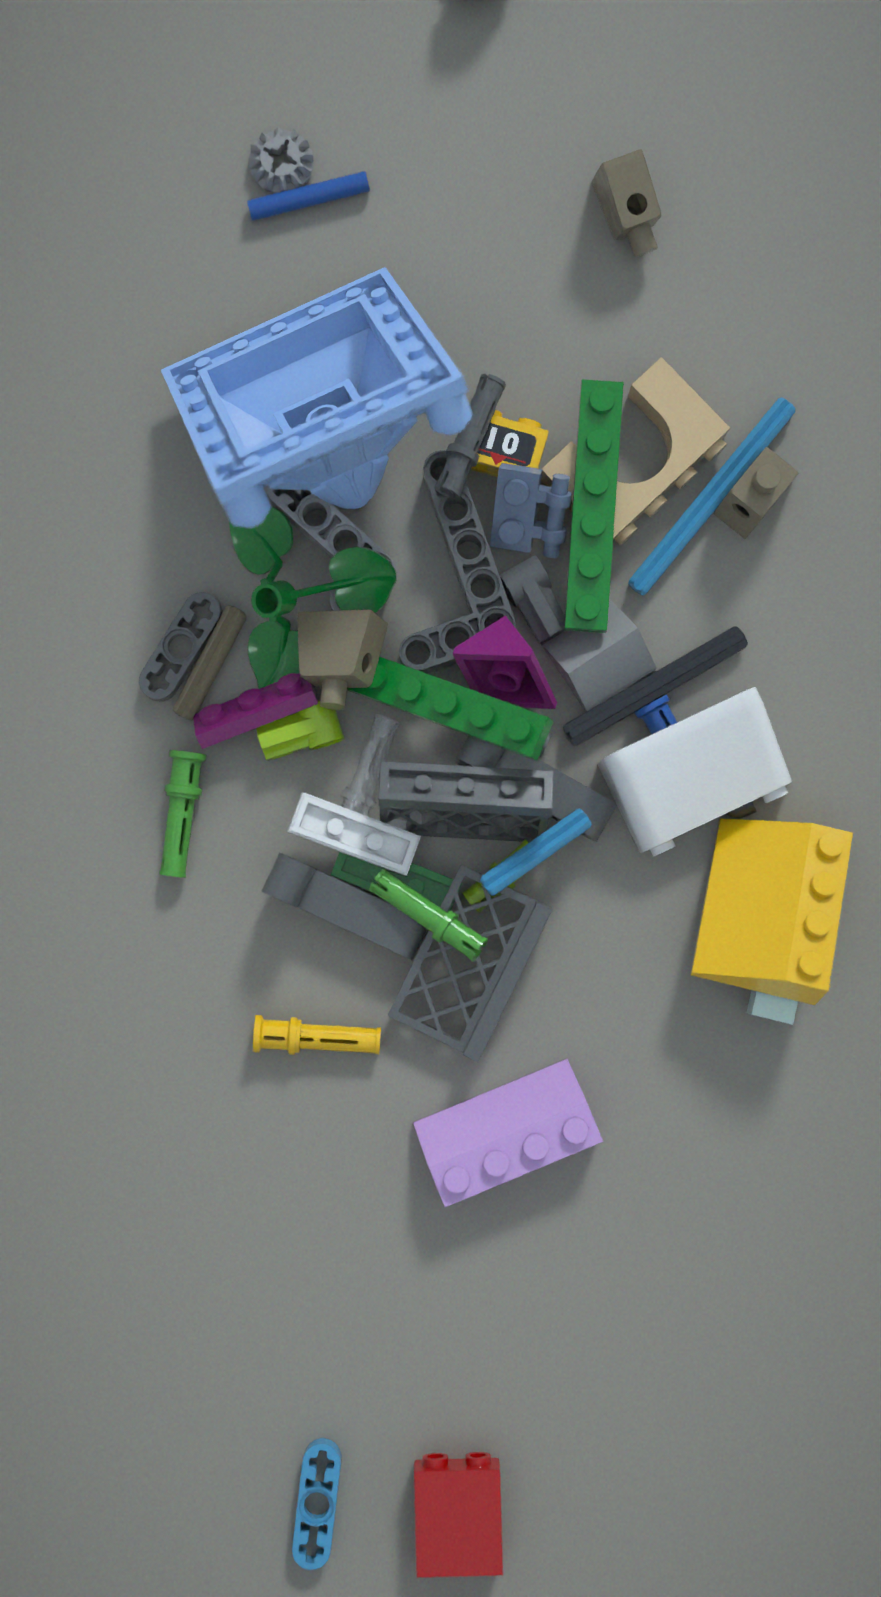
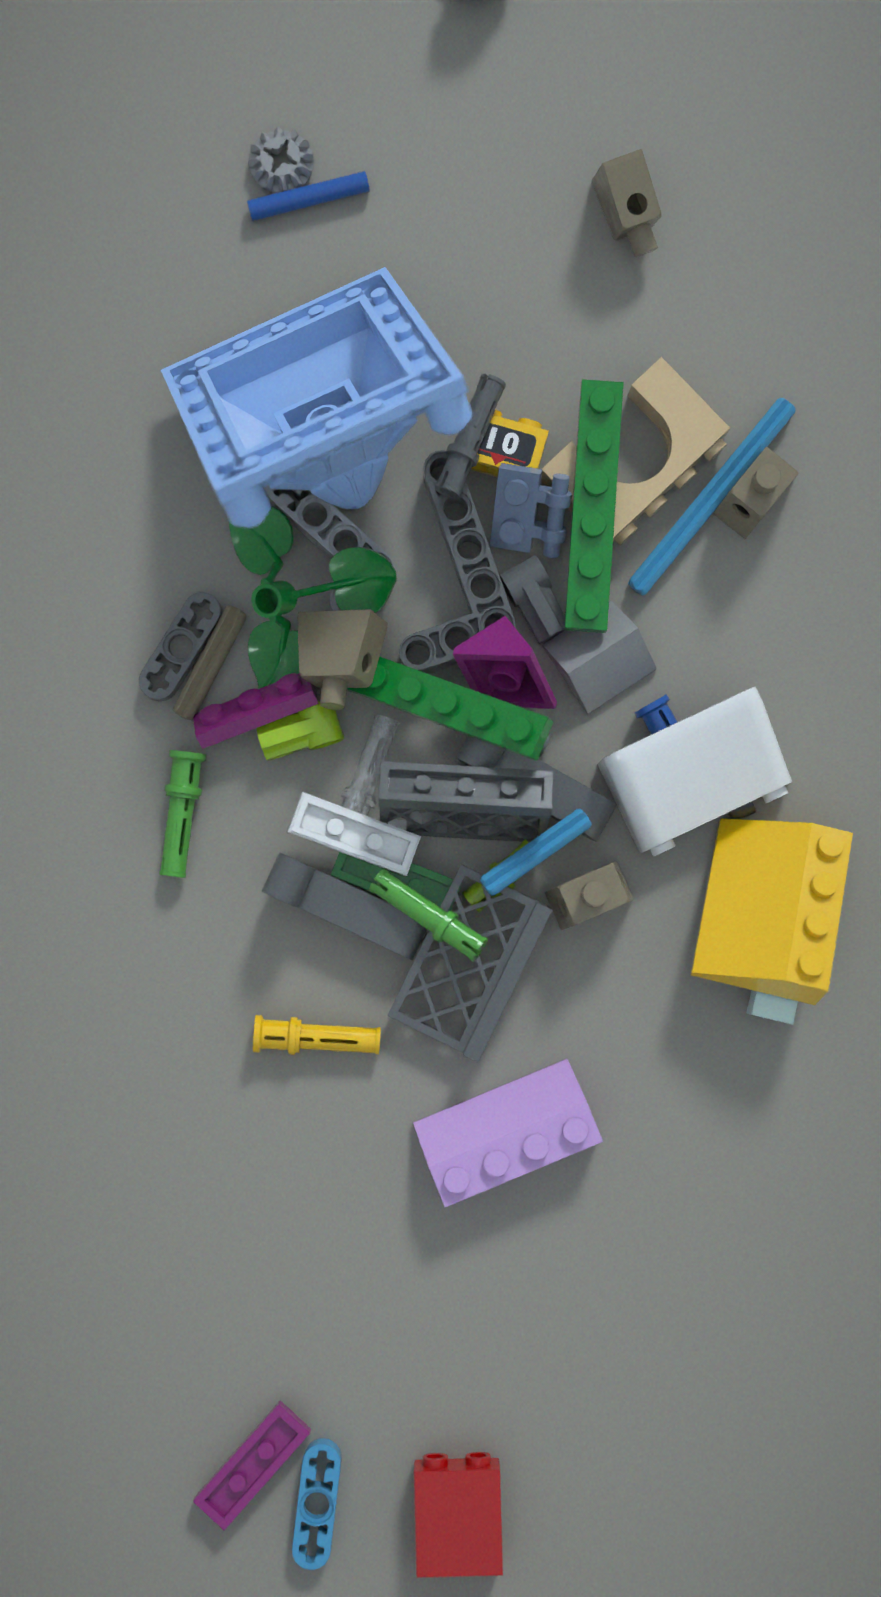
(252, 1465): none -> magenta plate
(589, 895): none -> dark tan torso
(655, 685): black axle -> none

